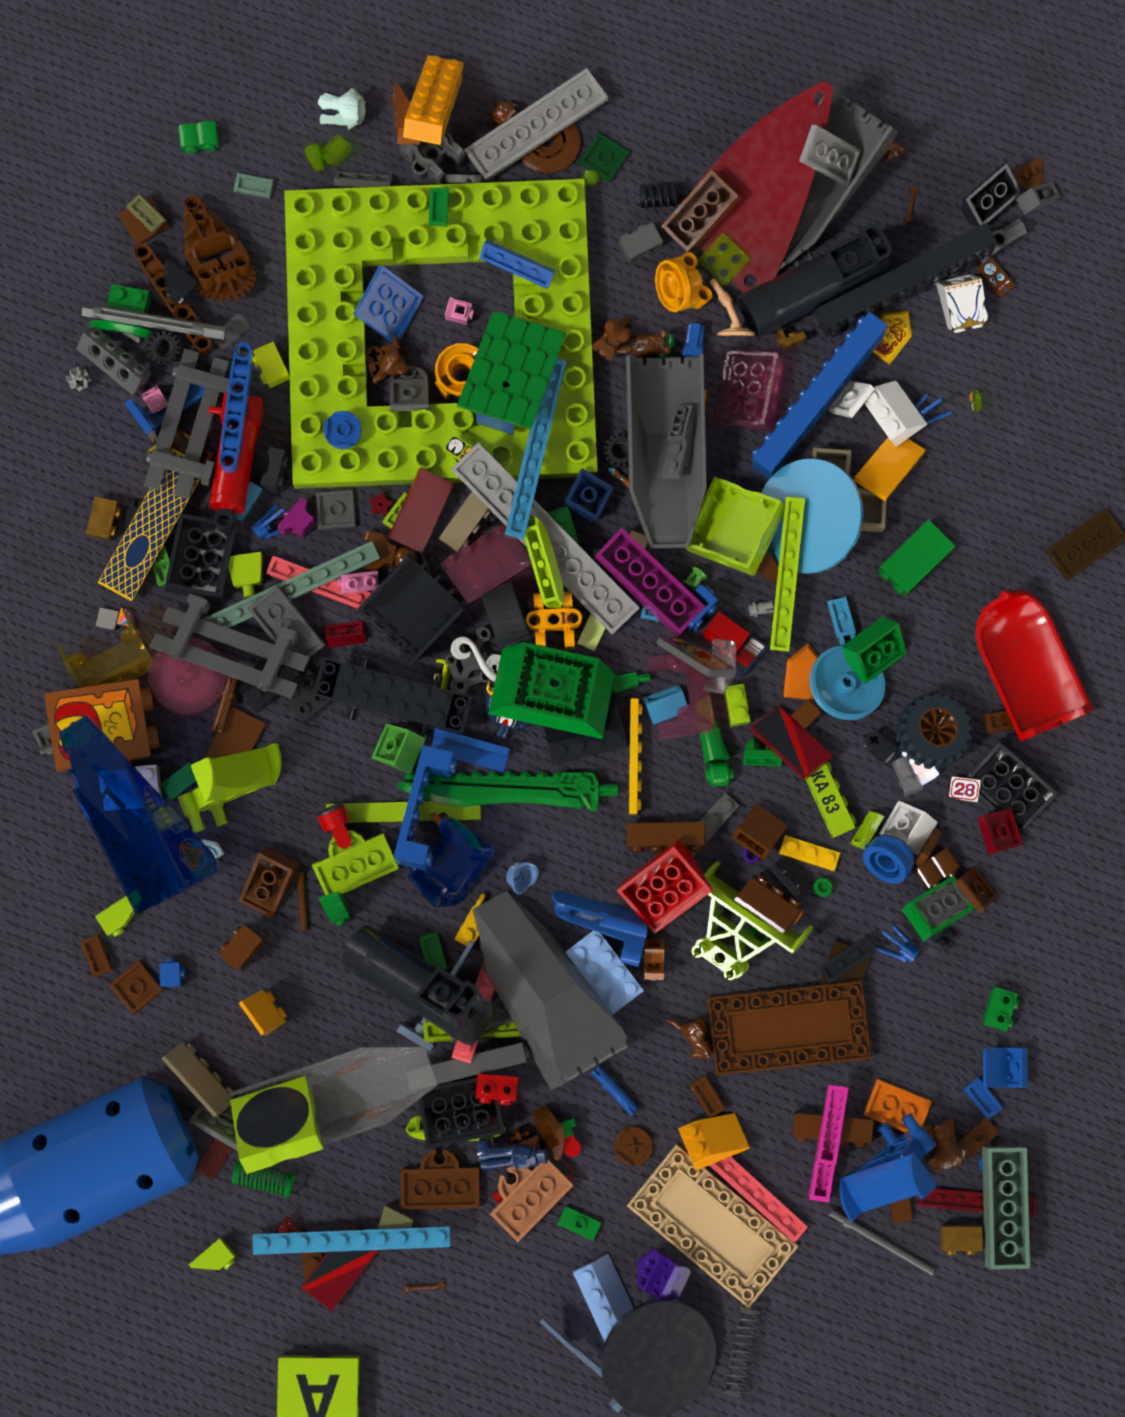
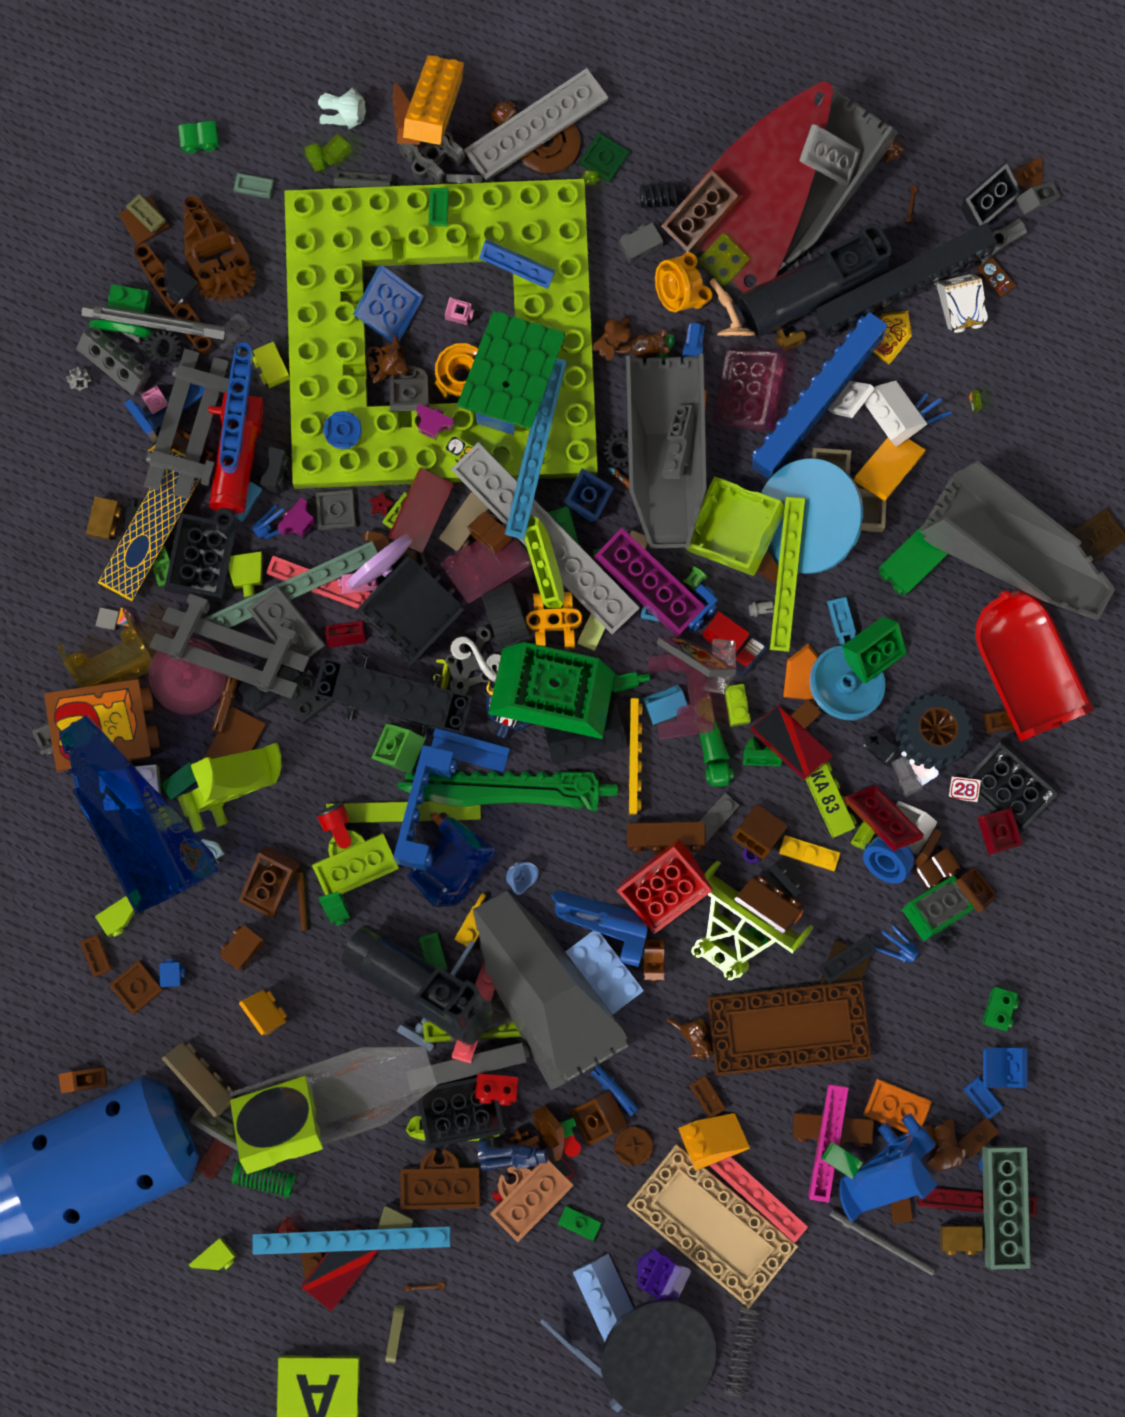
(82, 1080): none -> dark orange slope
(381, 563): none -> lavender dish
(394, 1337): none -> olive beam
(433, 421): none -> magenta brick
(489, 532): none -> reddish brown brick
(599, 1118): none -> reddish brown slope
(822, 887): green plate -> none
(841, 1160): none -> green tile
(884, 817): none -> dark red tile
(1015, 541): none -> dark grey windscreen

